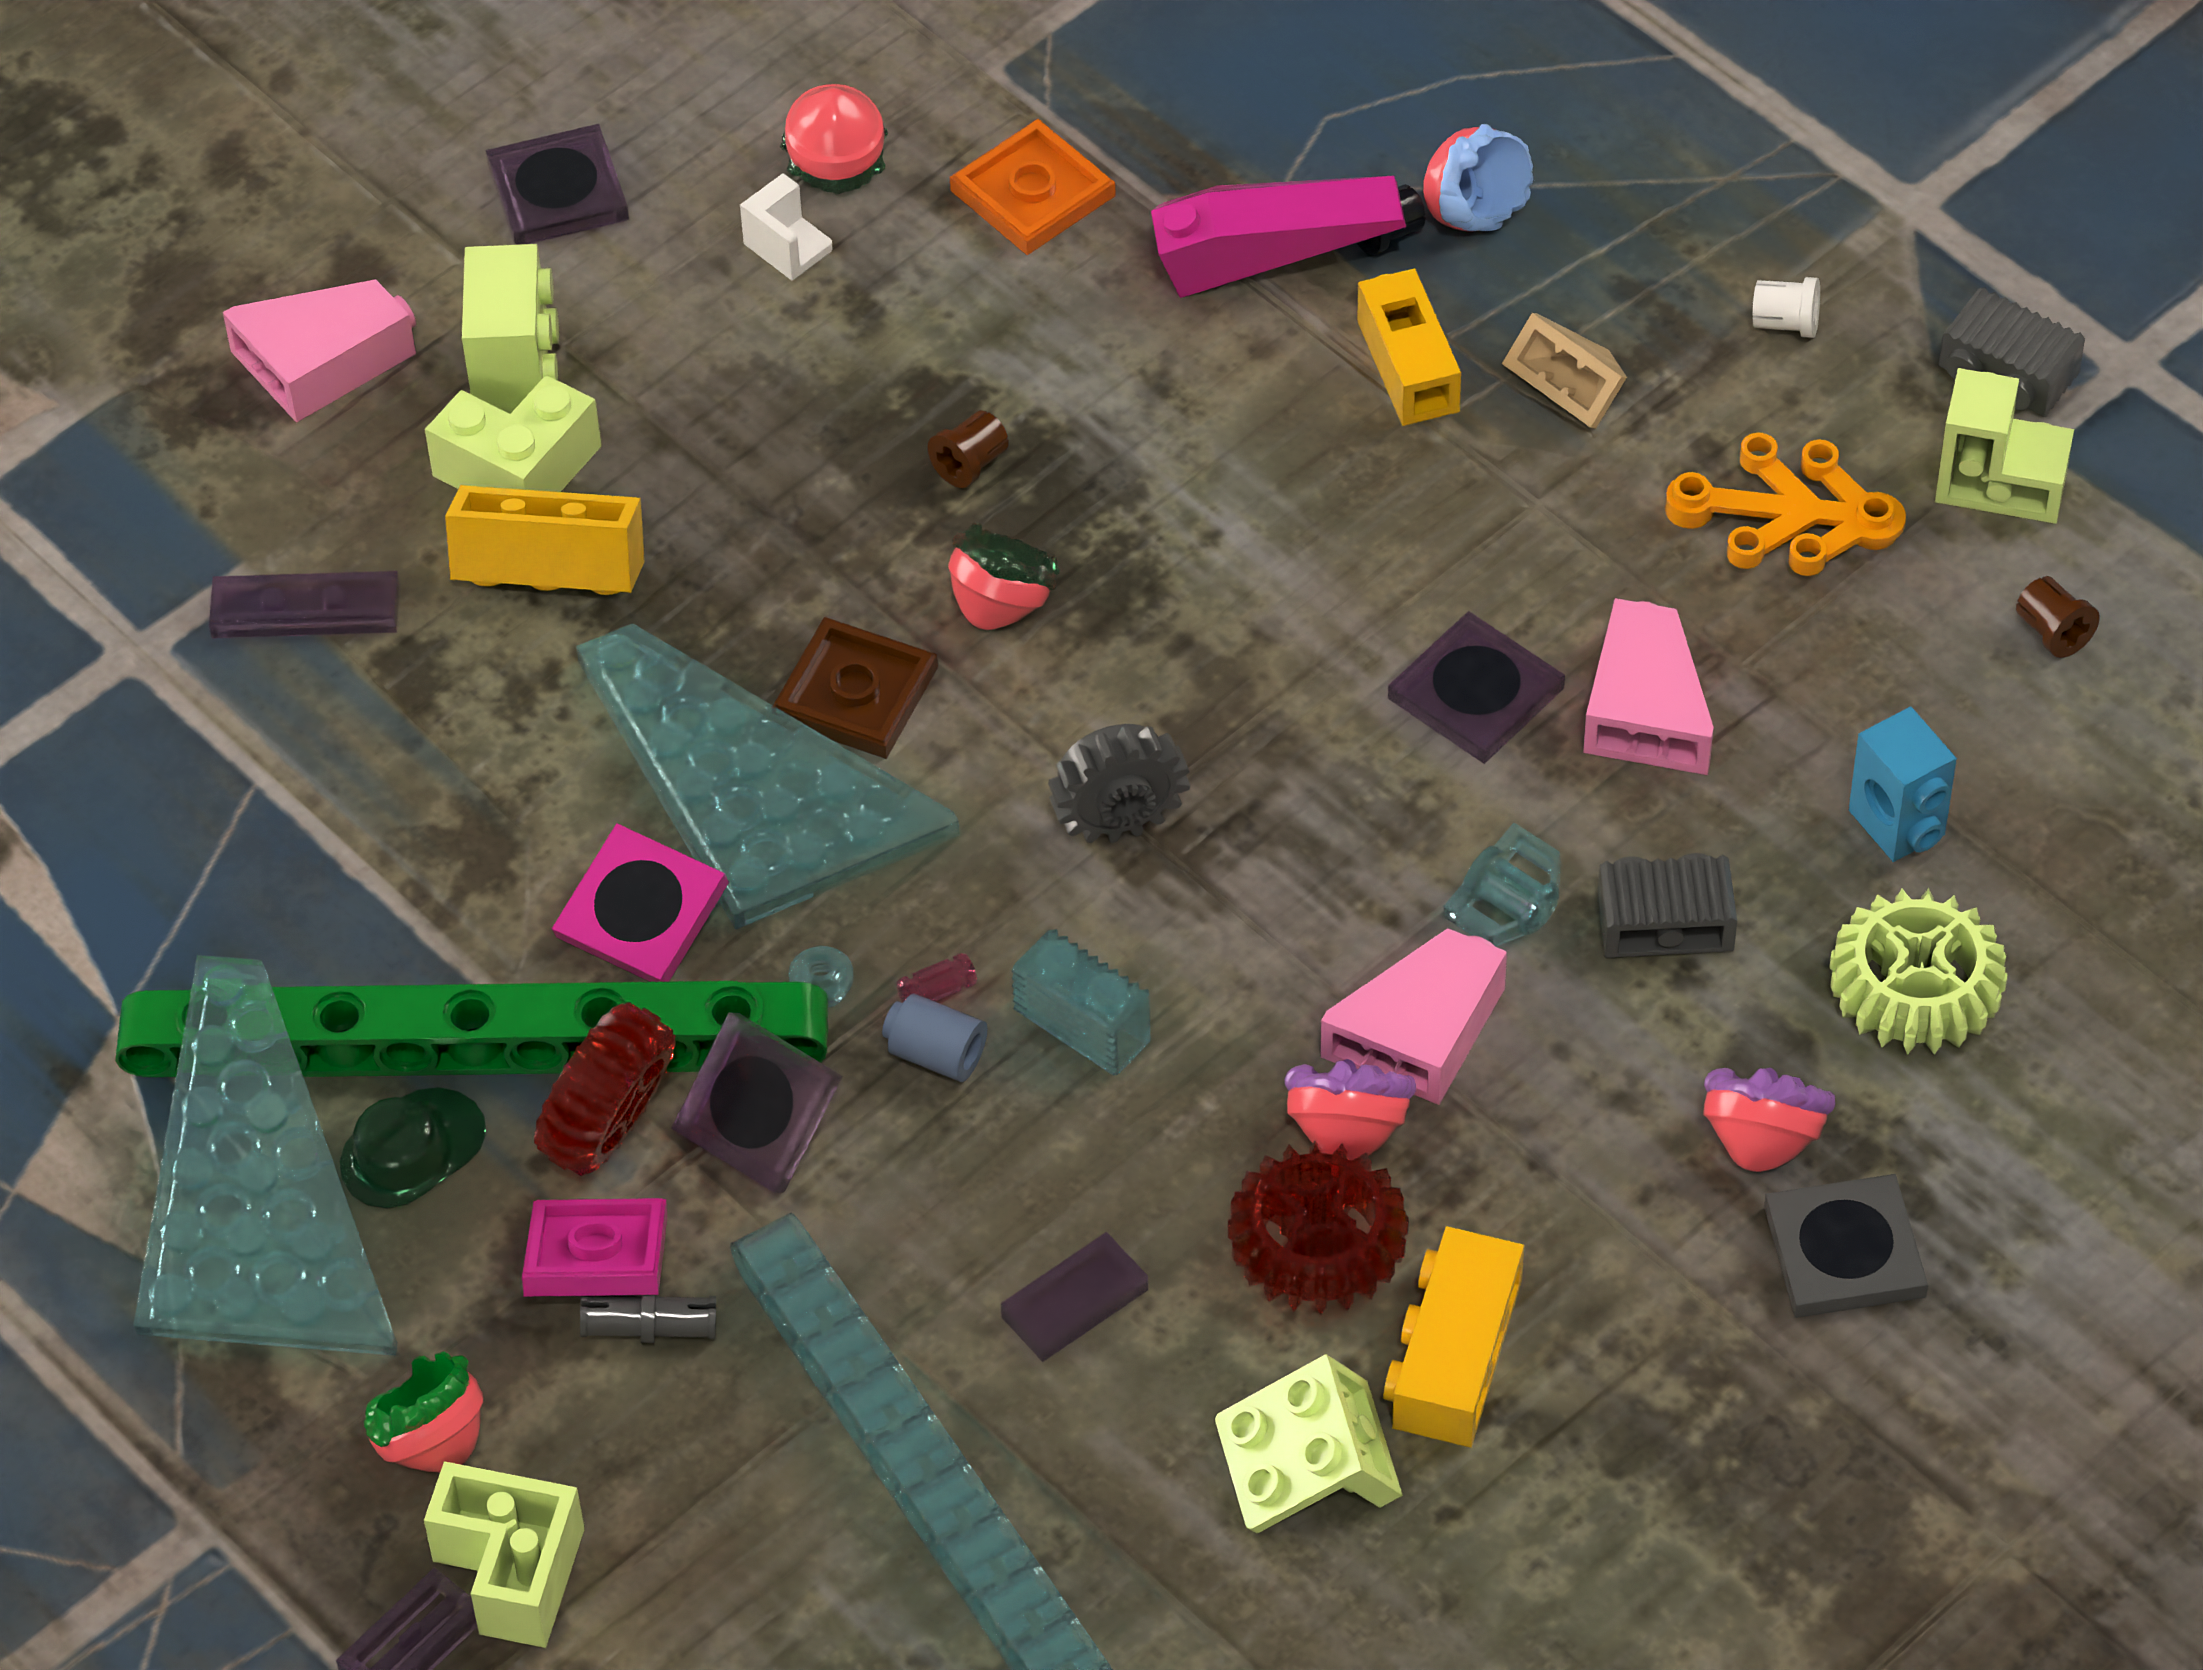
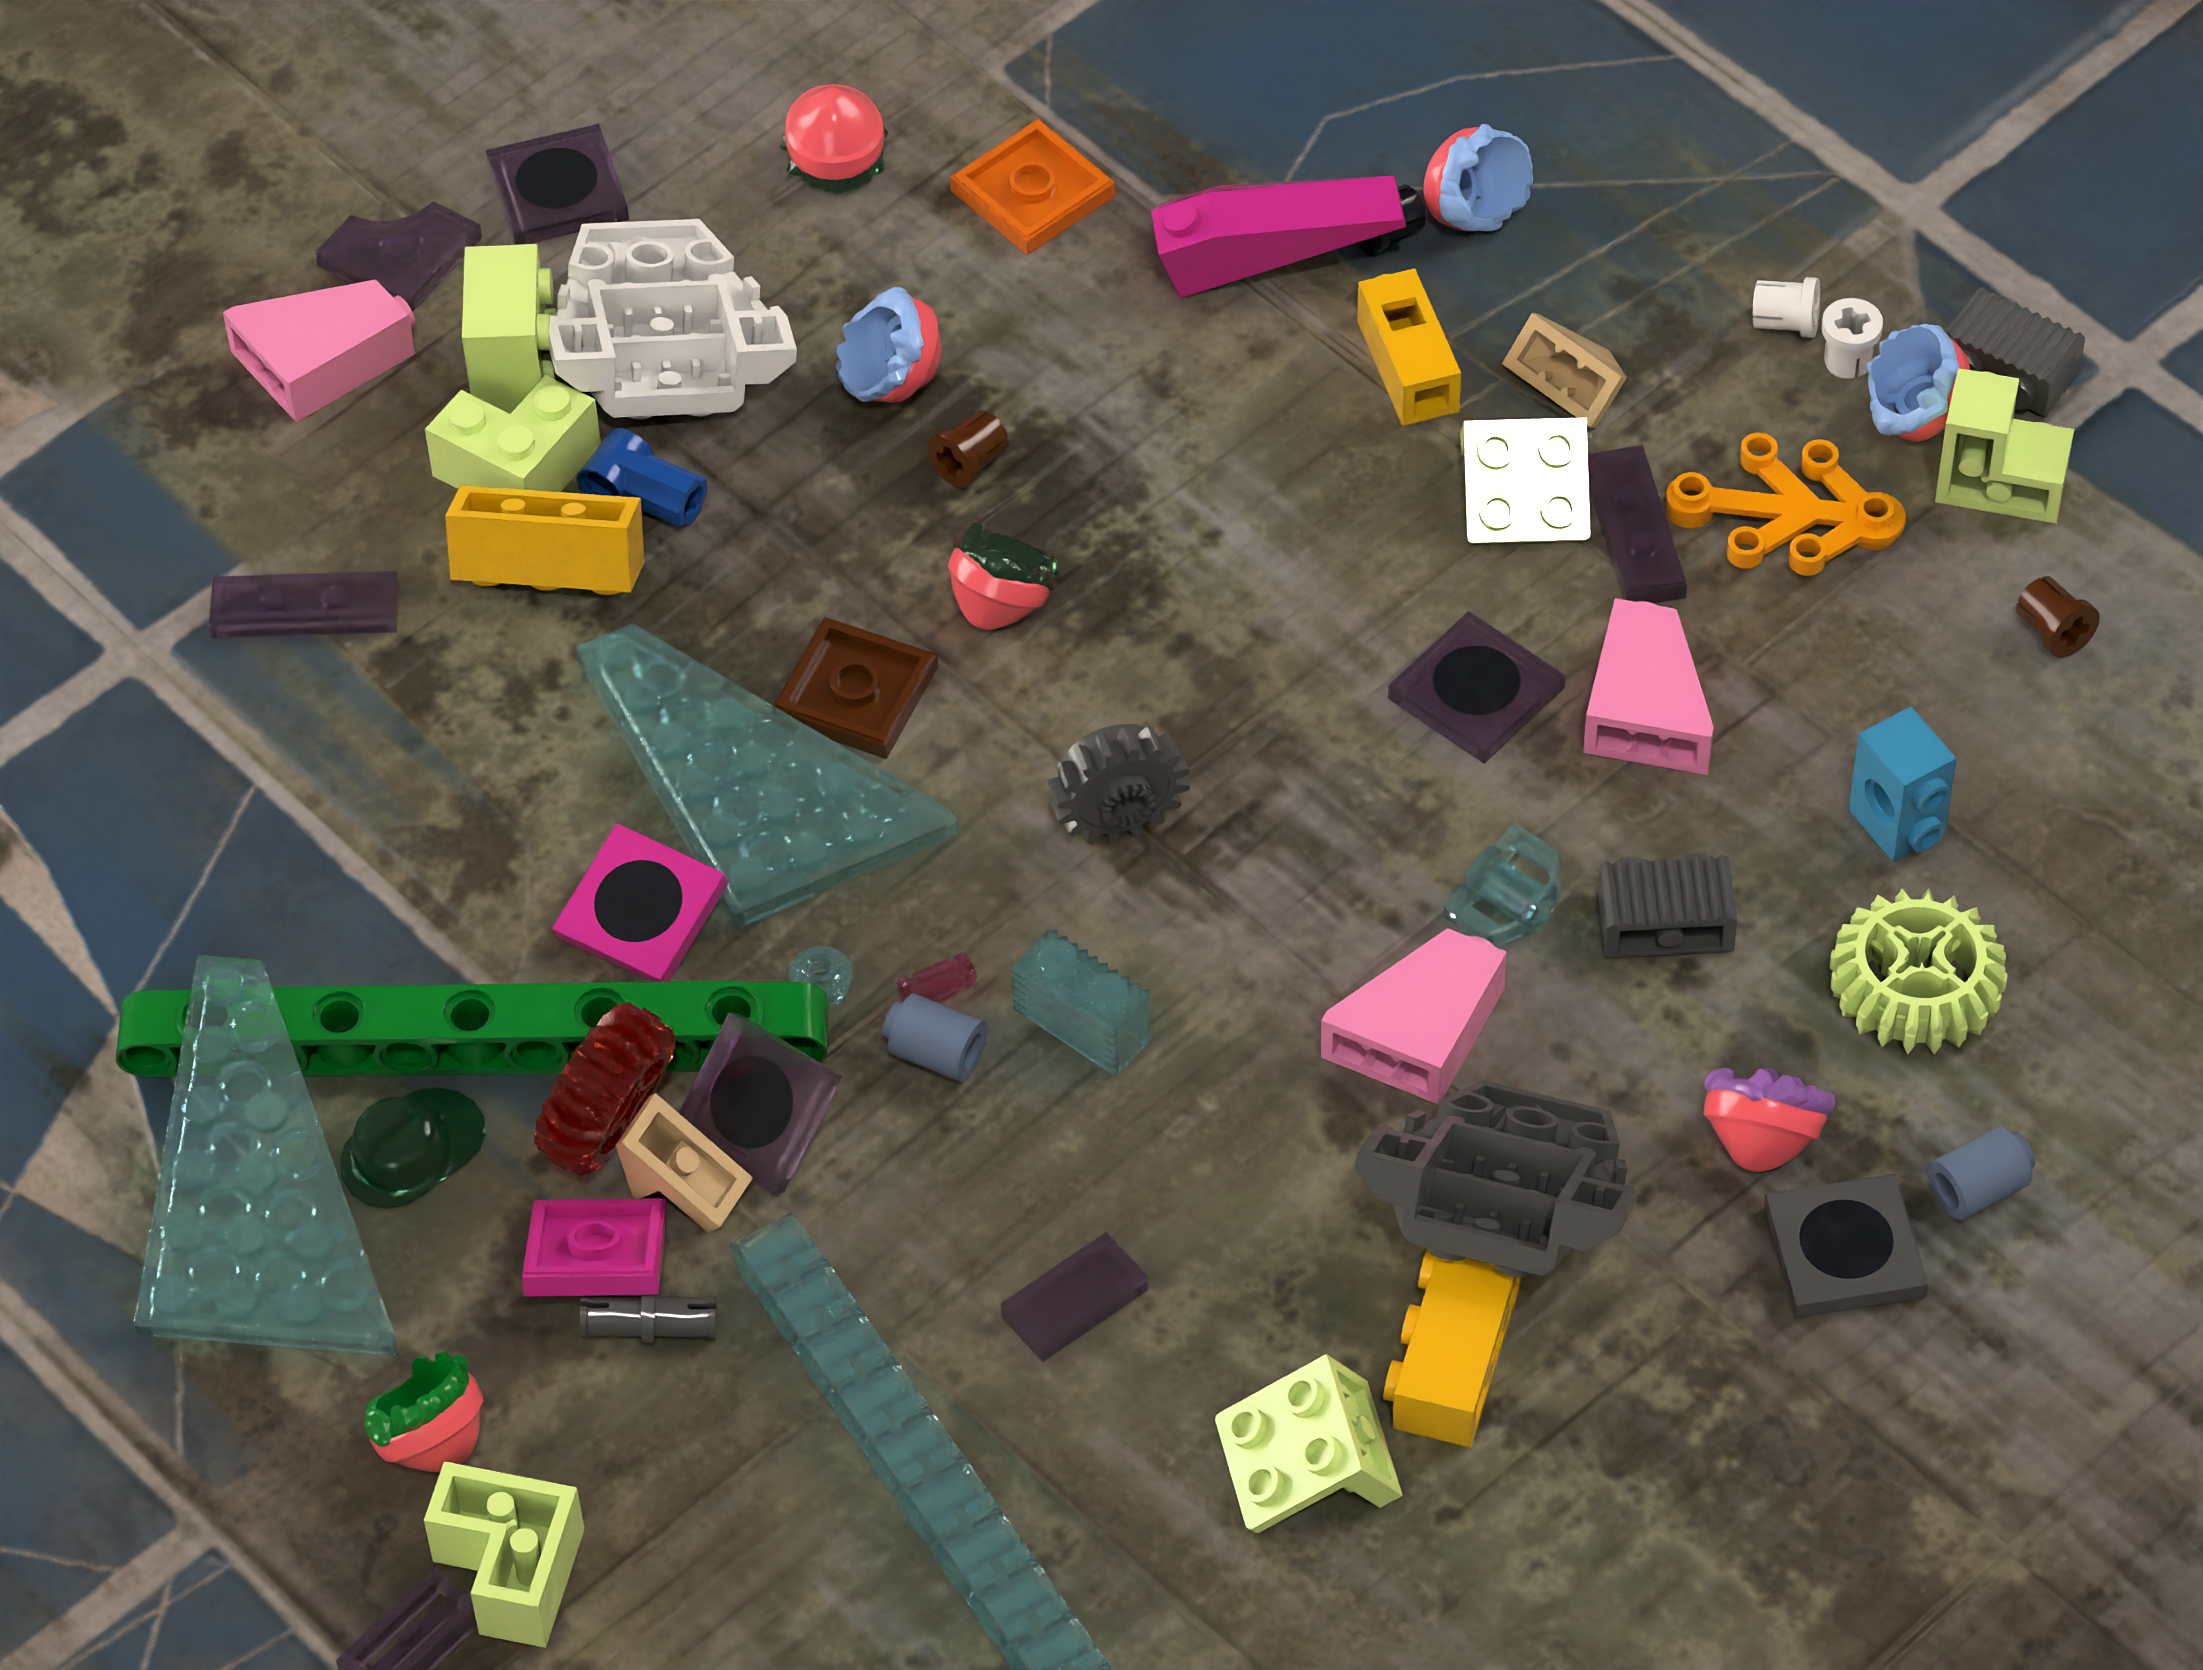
(401, 254): none -> clear purple tile
(628, 468): none -> blue piece
(663, 322): none -> white wedge
(674, 1157): none -> tan slope
(778, 232): white panel -> none
(889, 348): none -> light blue hair
(1324, 1249): clear red gear -> none
(1348, 1105): coral hair -> none
(1502, 1178): none -> dark grey wedge
(1526, 480): none -> bracket
(1635, 526): none -> clear purple tile
(1850, 335): none -> white bush
(1914, 382): none -> light blue hair
(1981, 1172): none -> sand blue brick

